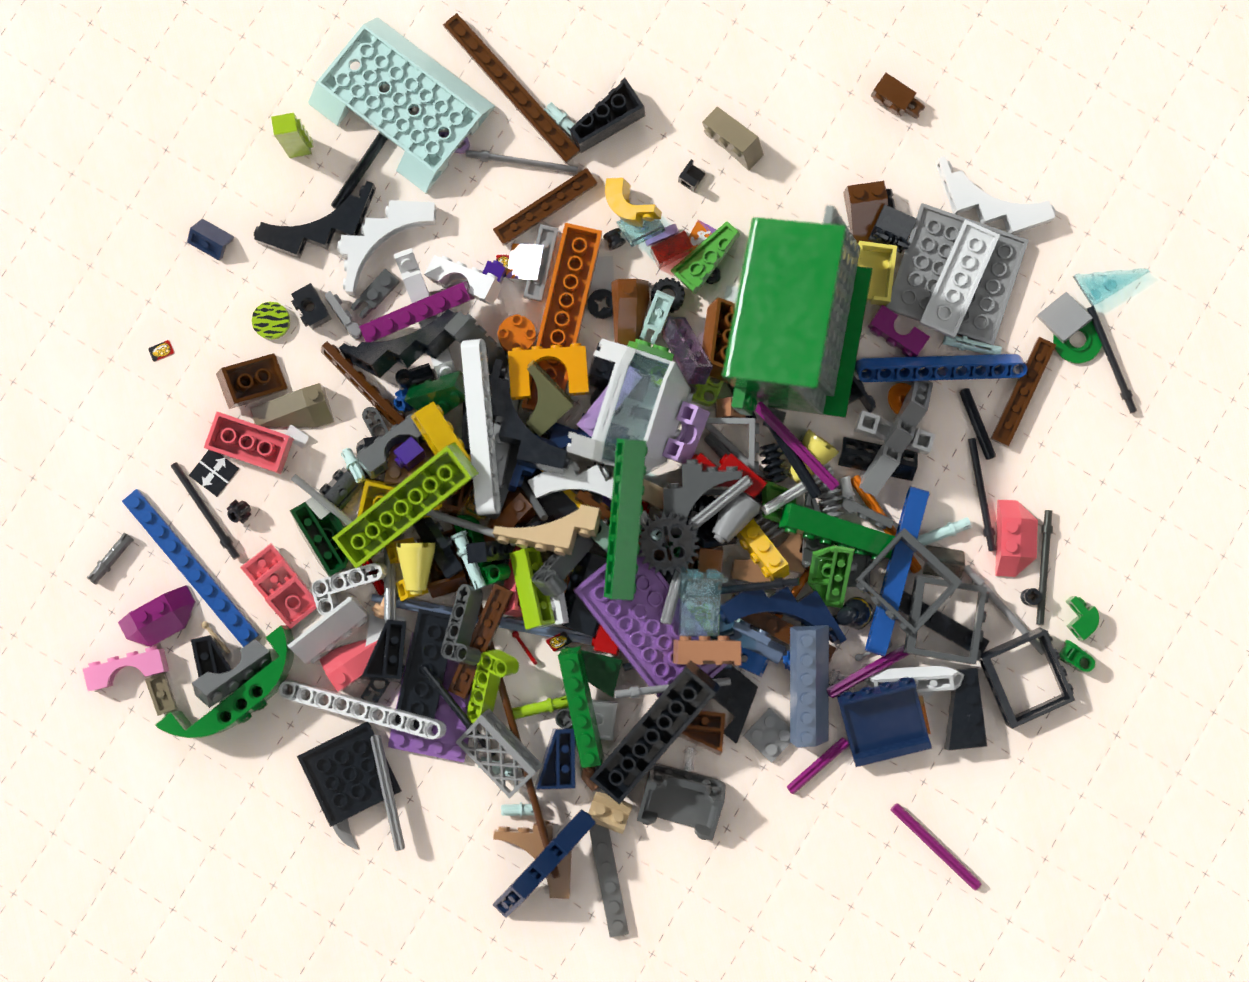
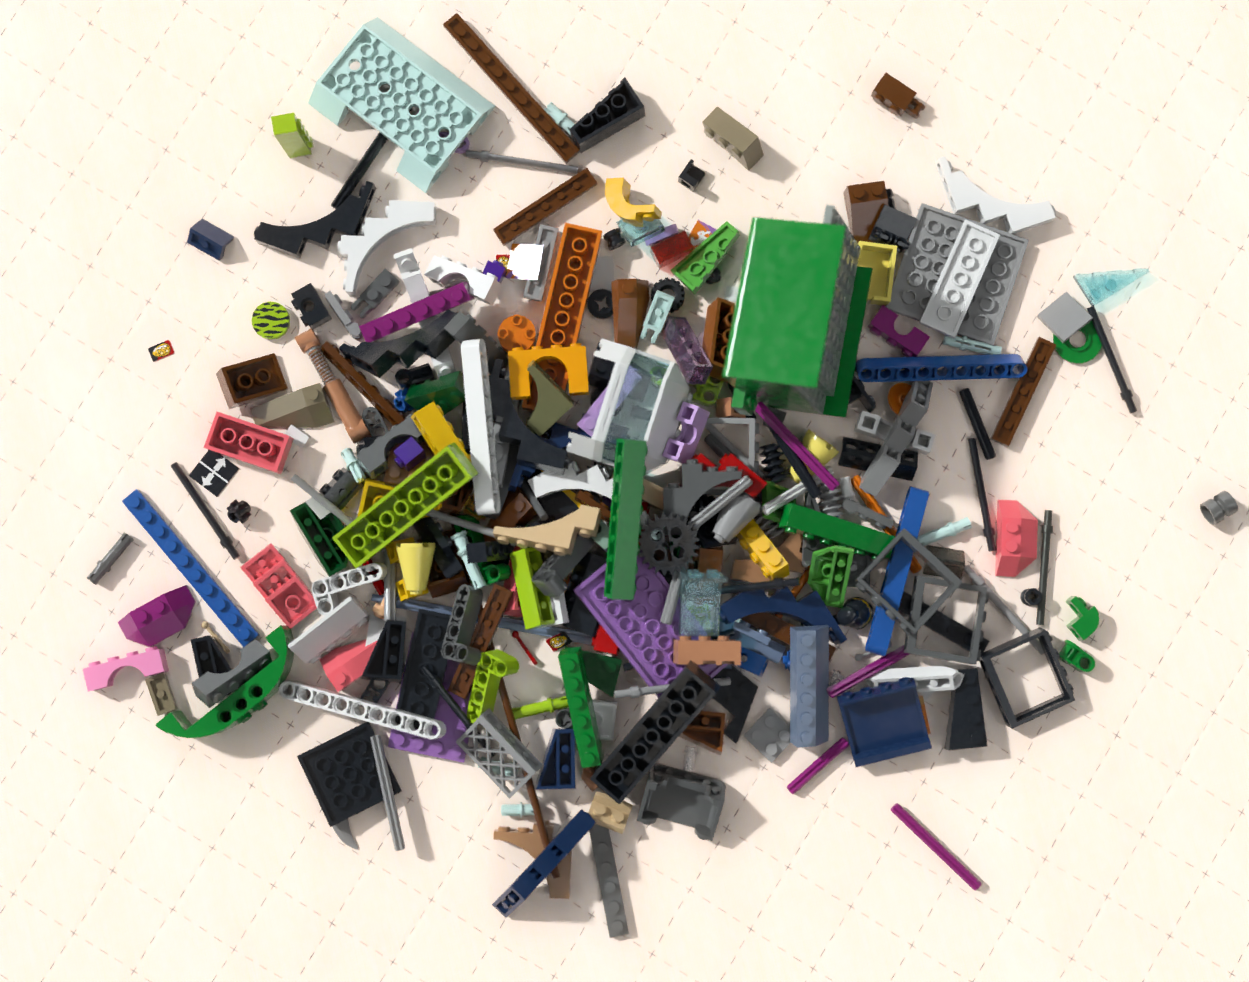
(333, 387): none -> nougat piece
(656, 350): bright green plate -> none
(1218, 507): none -> dark grey wheel

